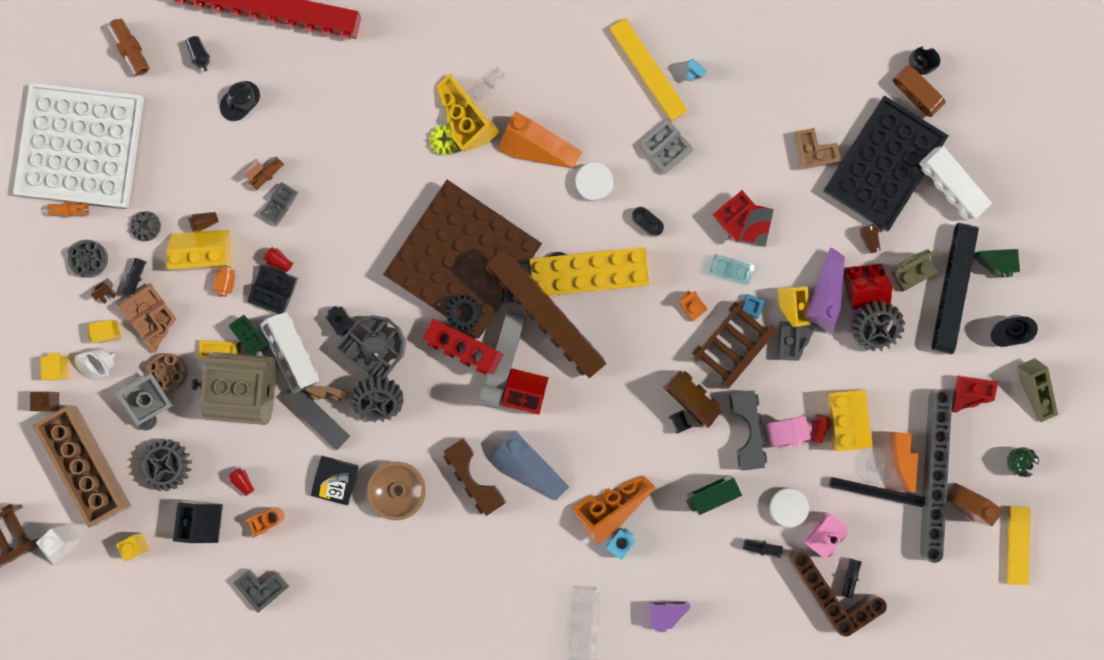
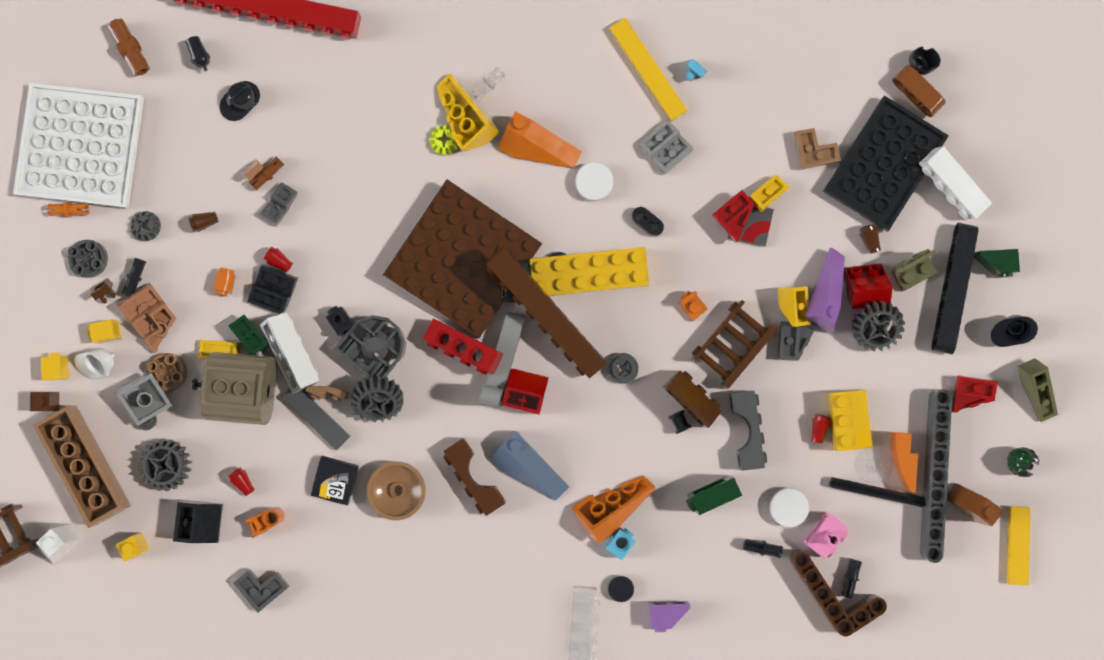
(199, 250): yellow slope -> none
(475, 312): black tyre -> none
(620, 359): none -> dark grey gear
(621, 588): none -> black piece
(731, 269): clear light blue slope -> none
(753, 305): dark azure tile -> none
(769, 193): none -> yellow plate
(788, 431): bright pink brick -> none

